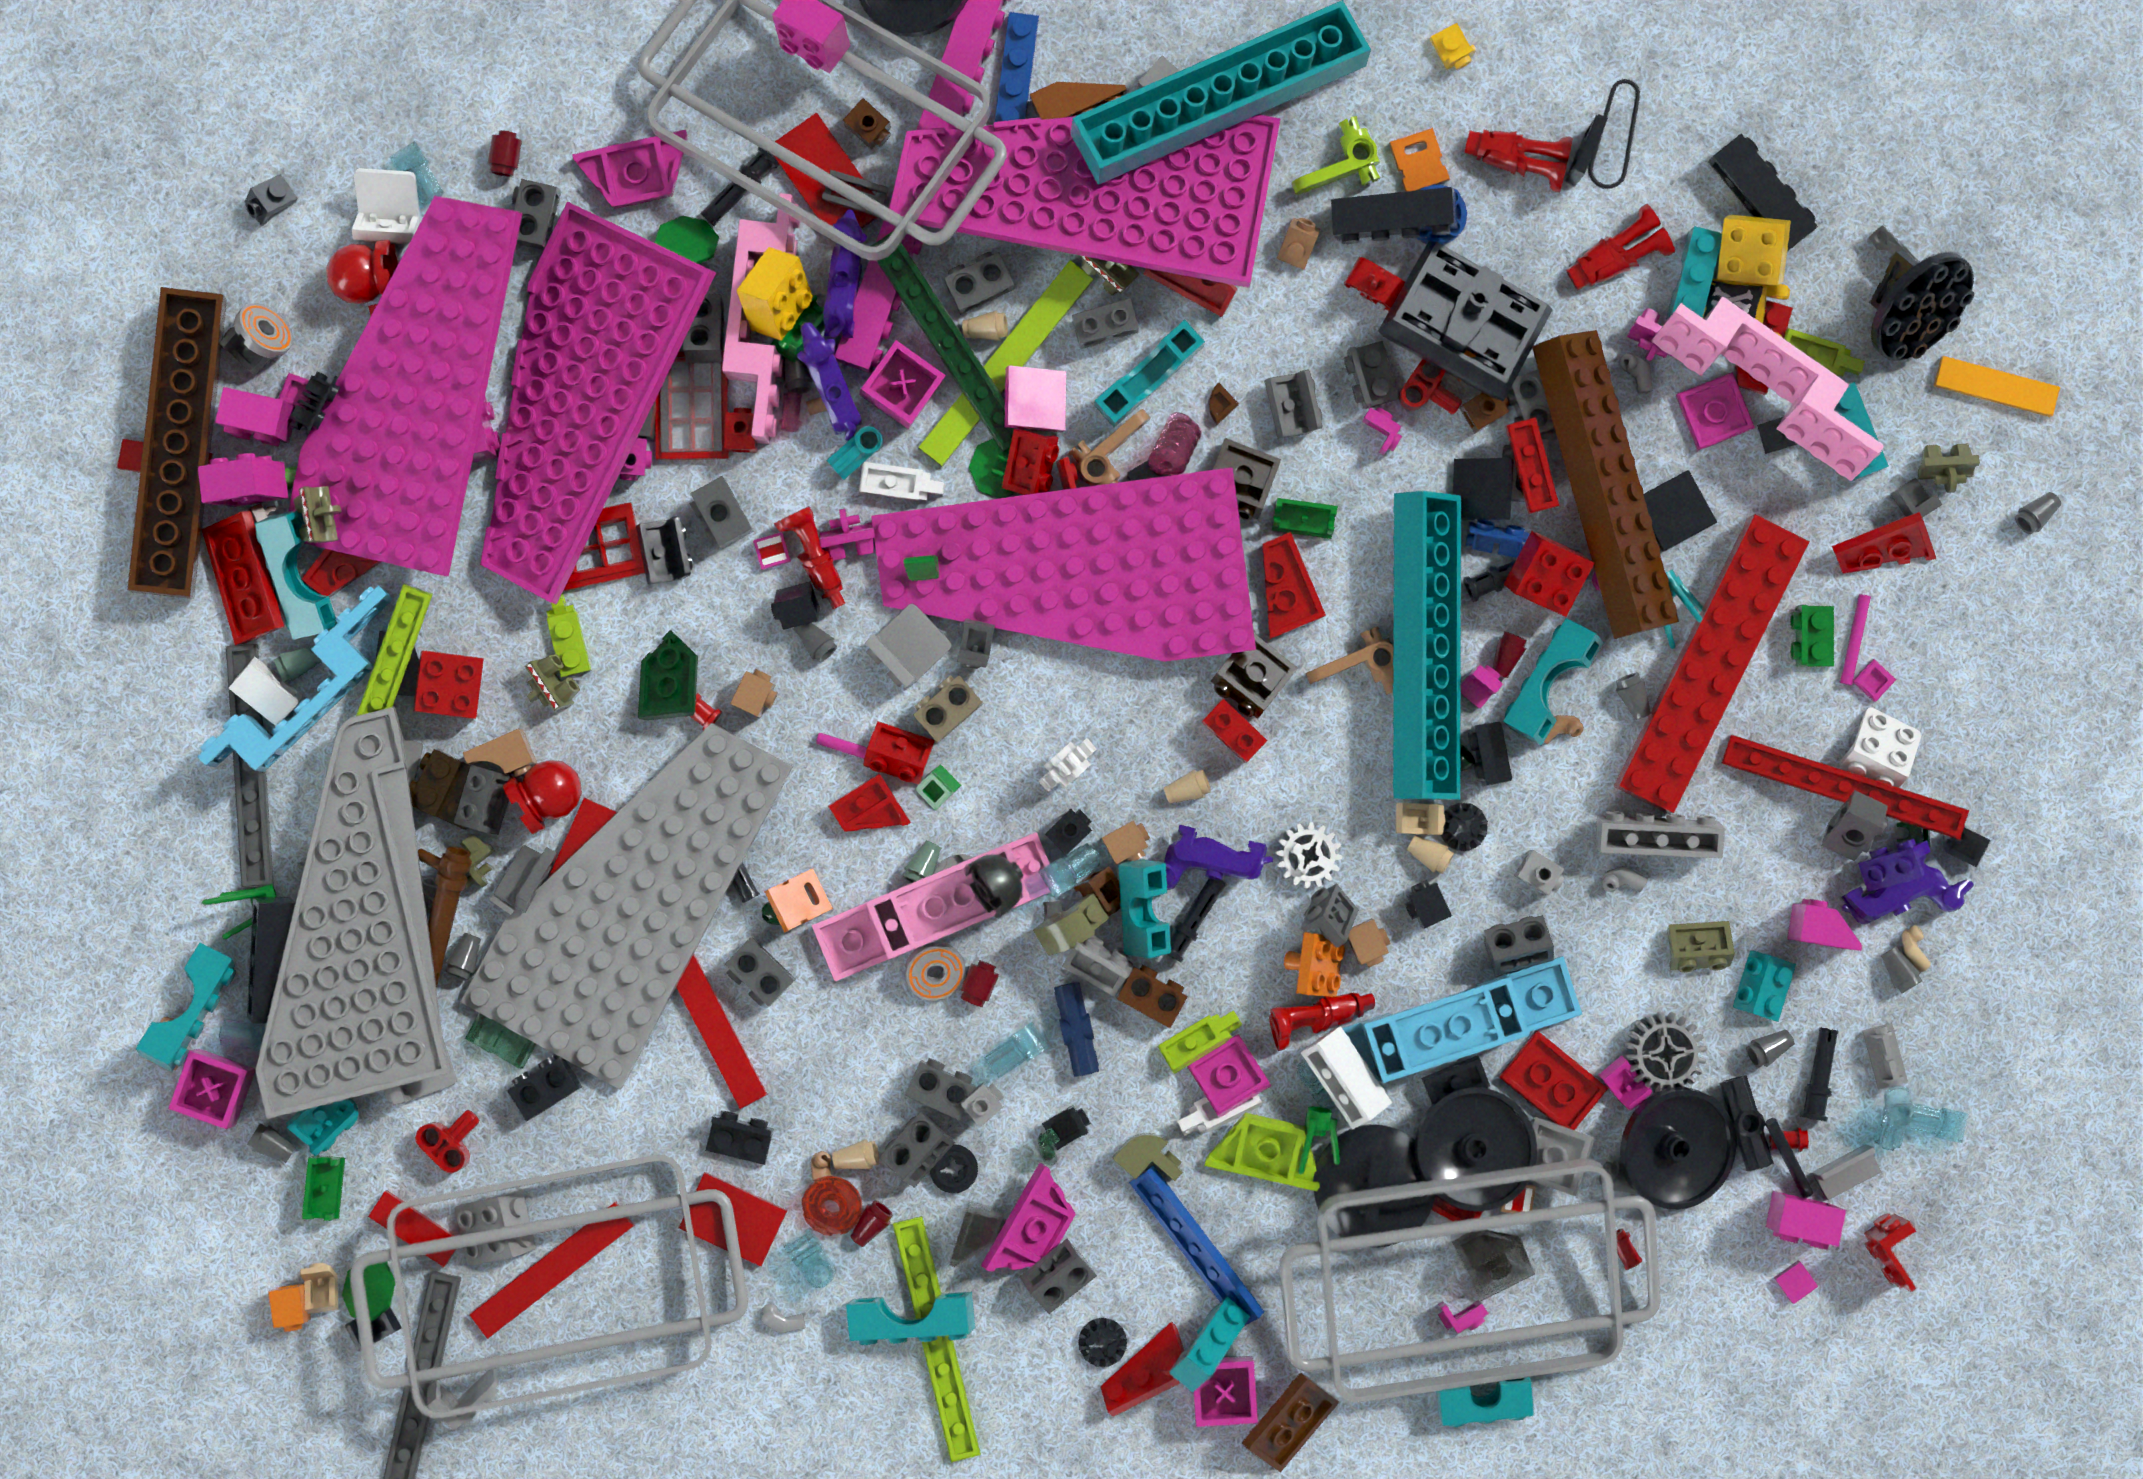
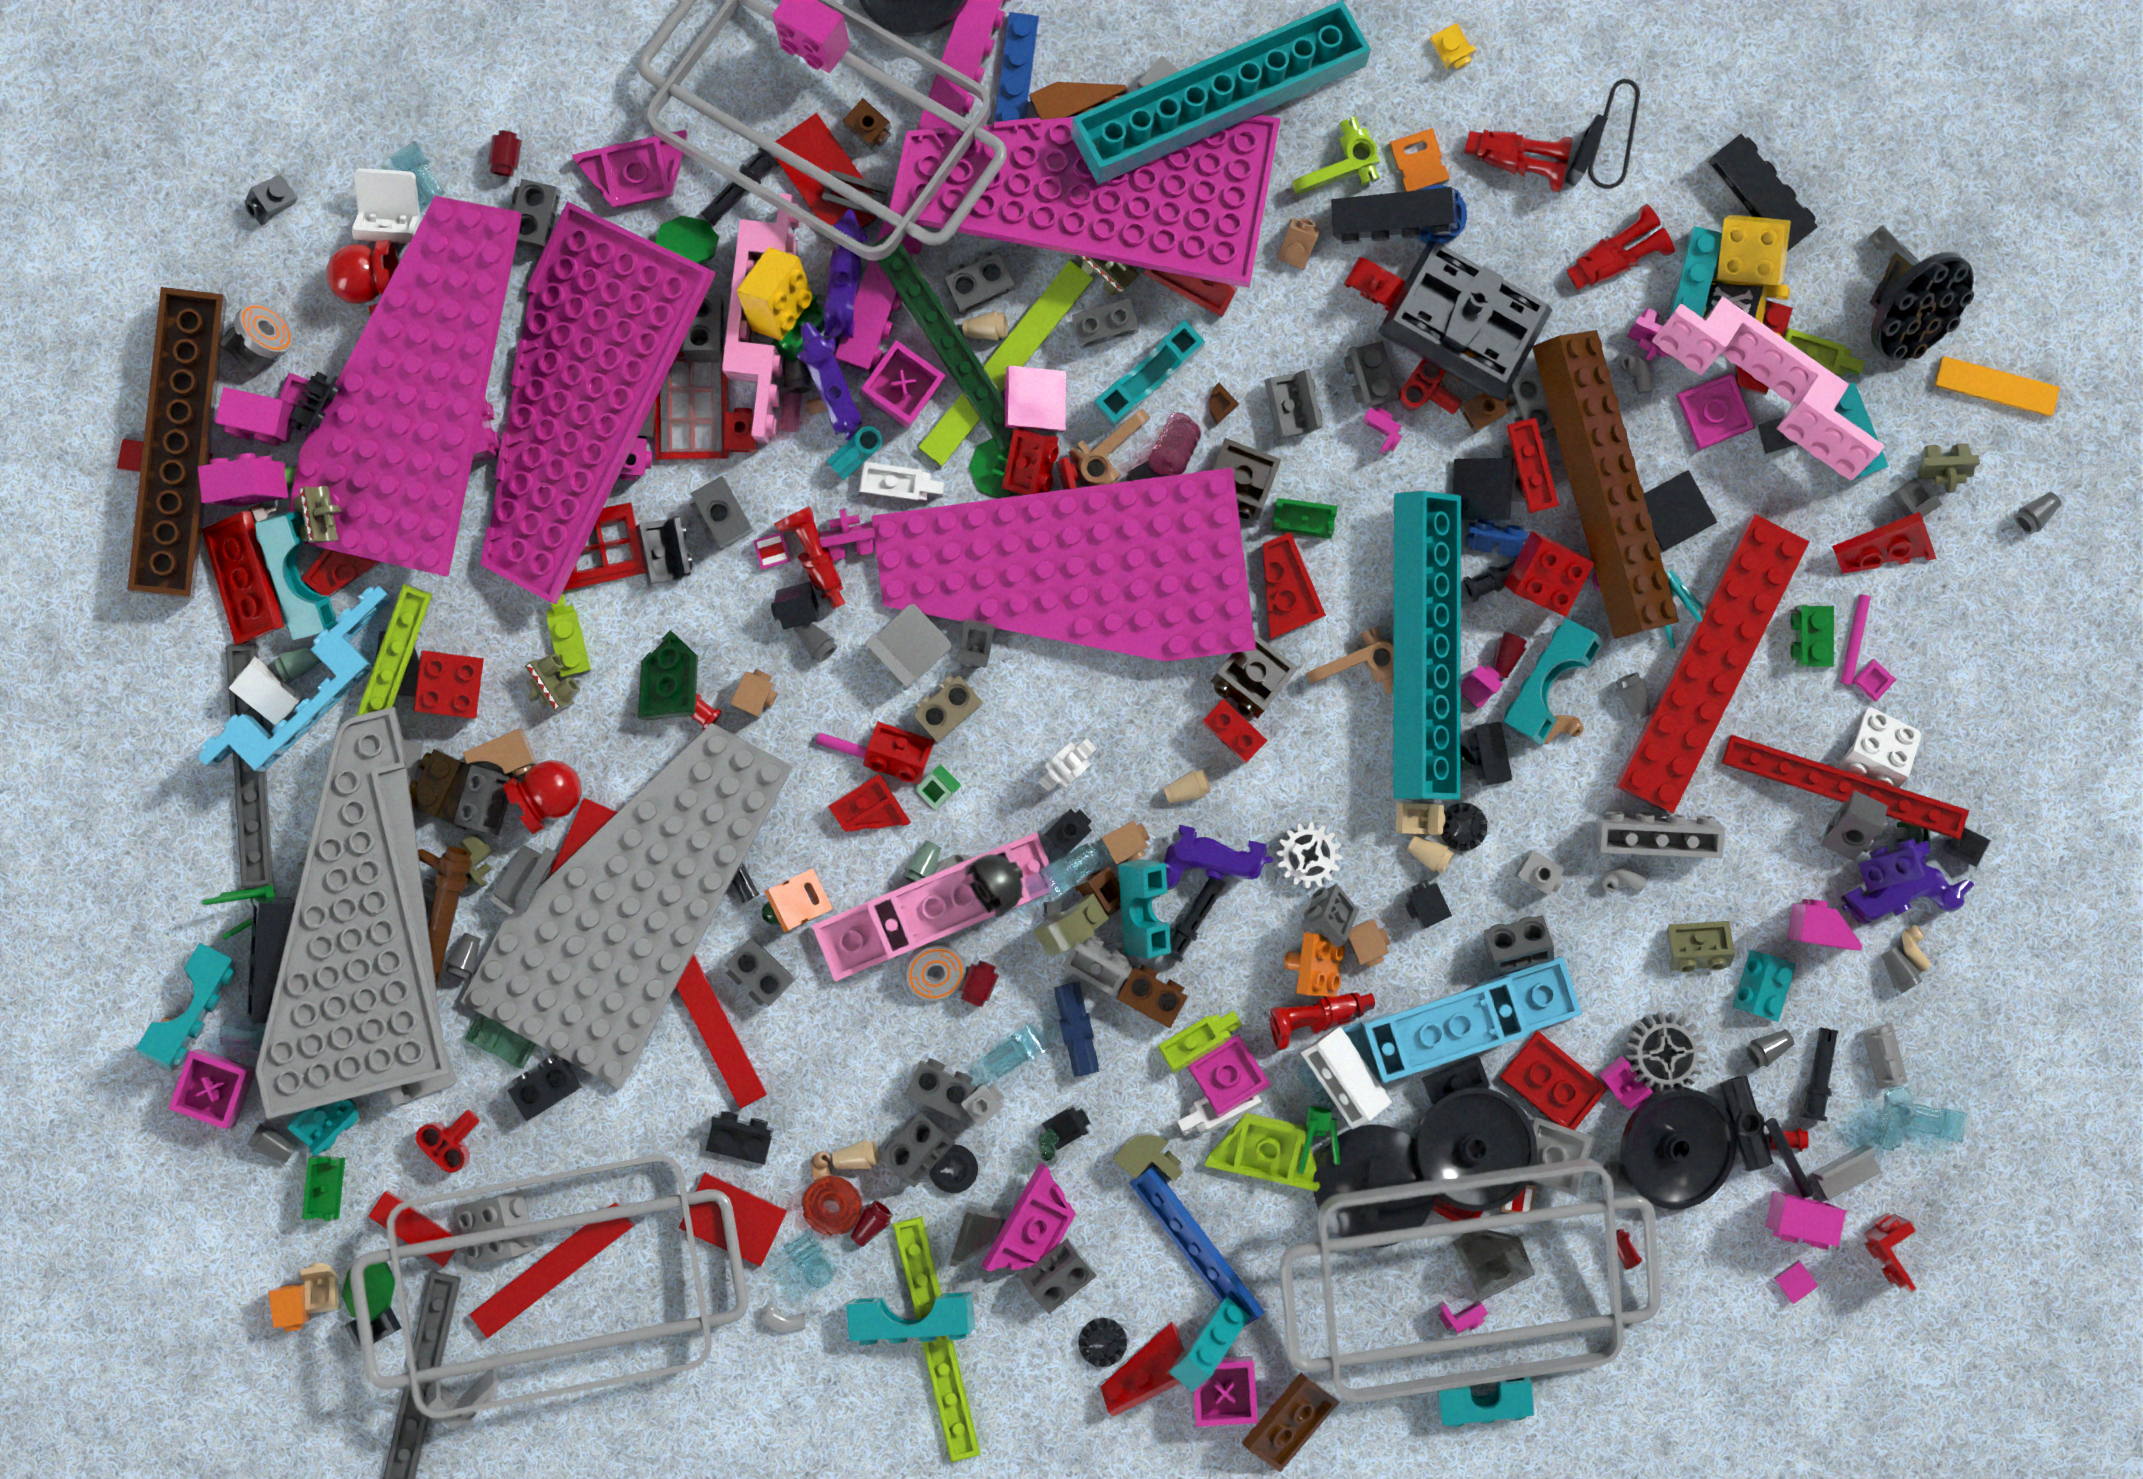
(922, 567): green slope -> none

